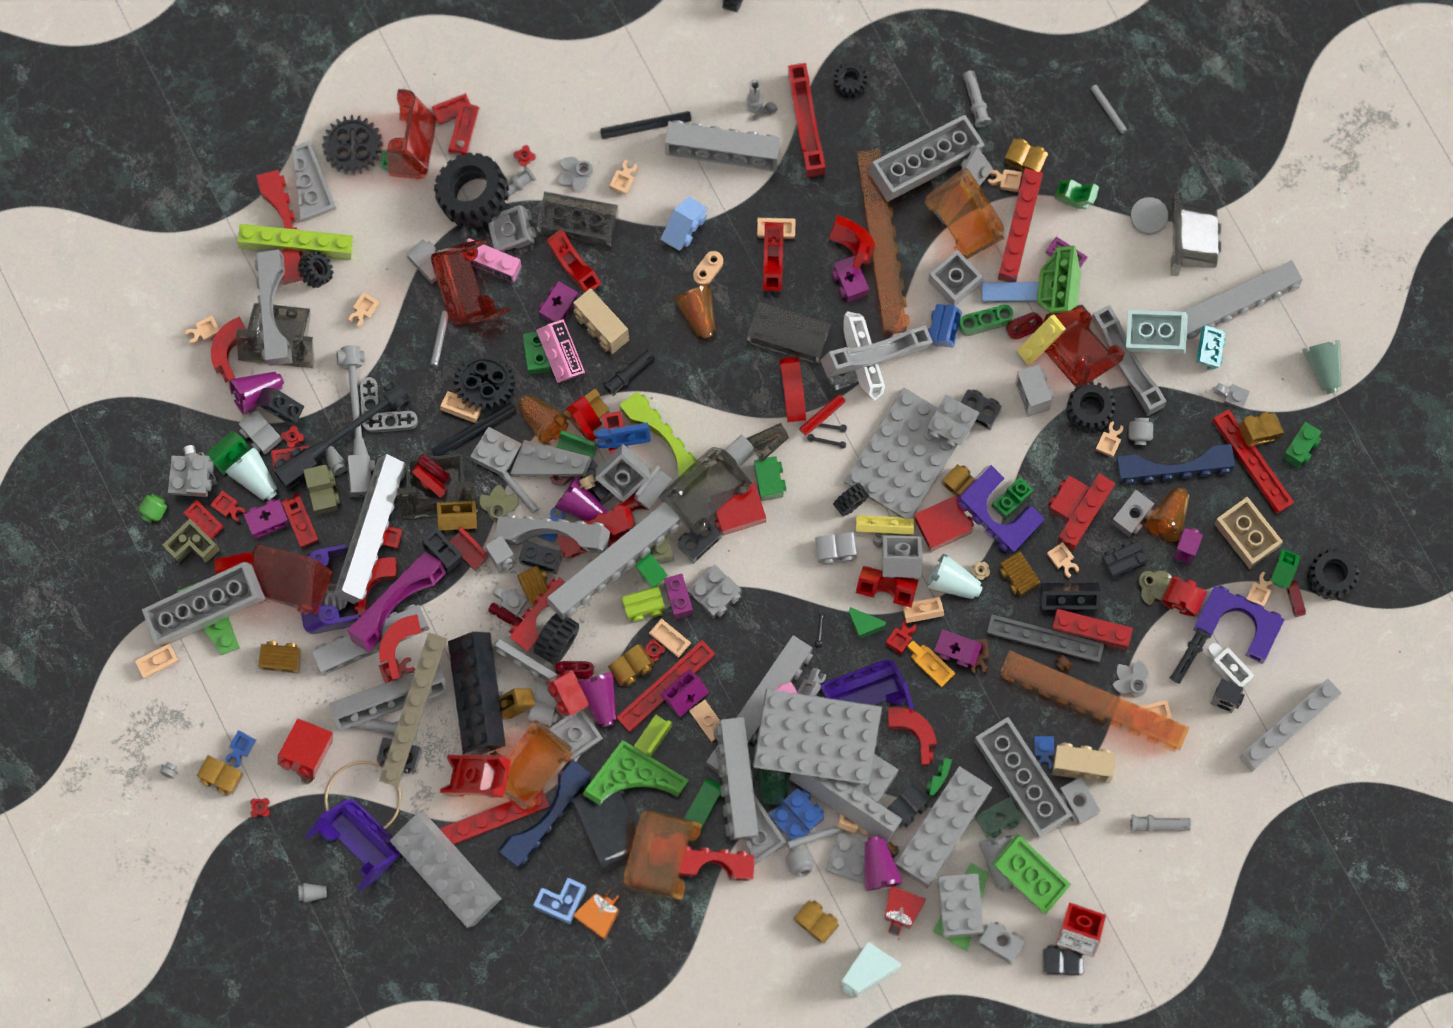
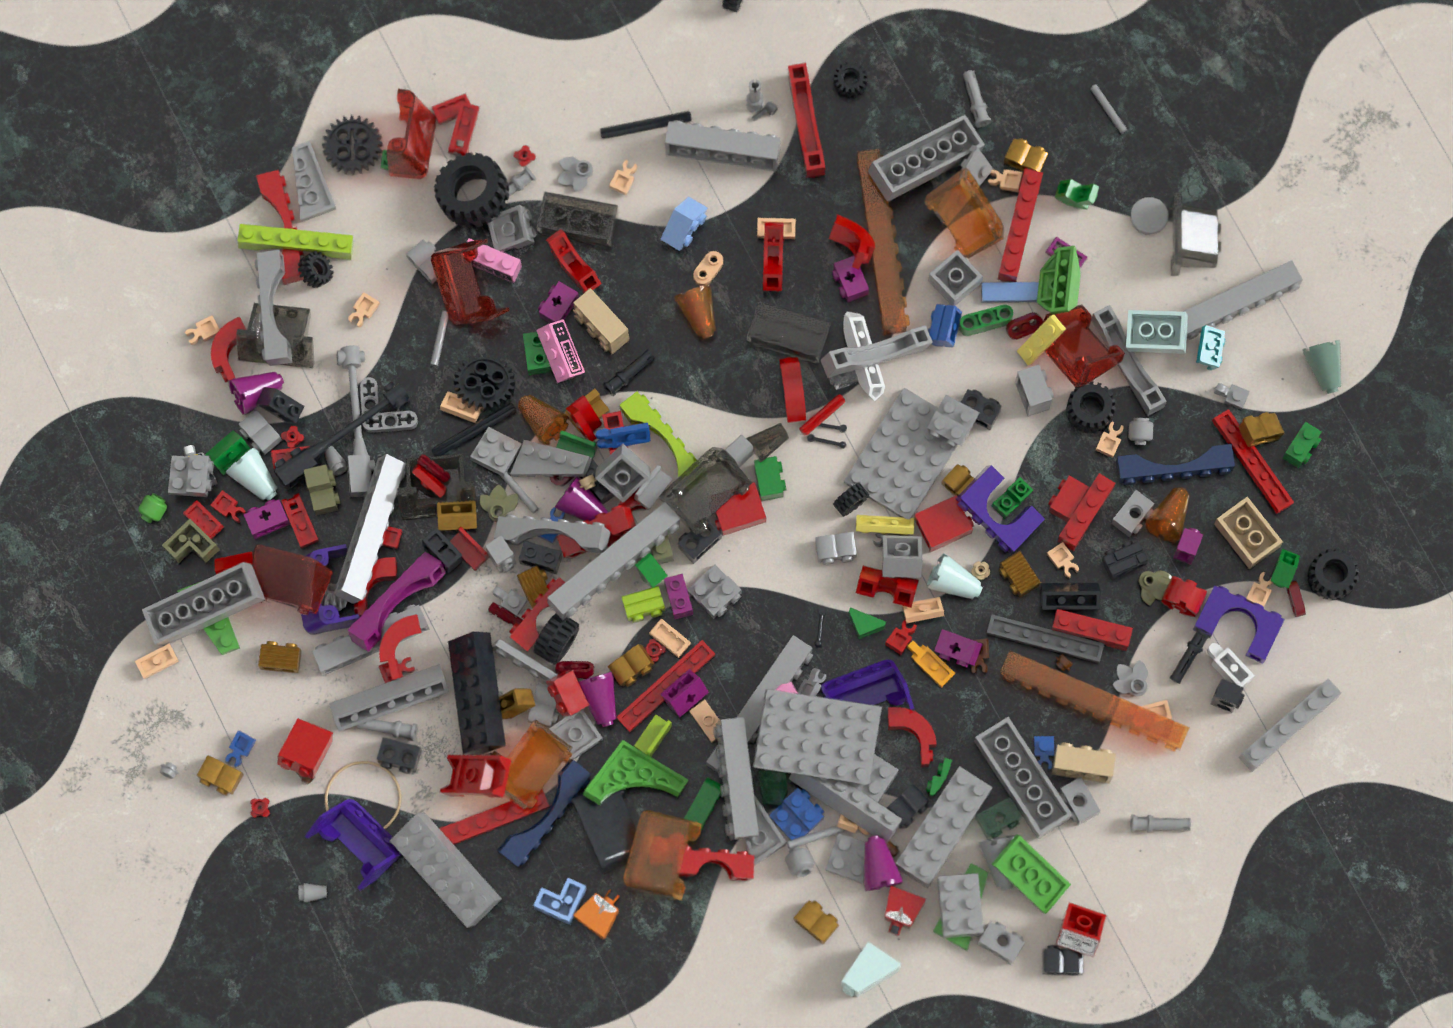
(413, 709): dark tan plate -> none

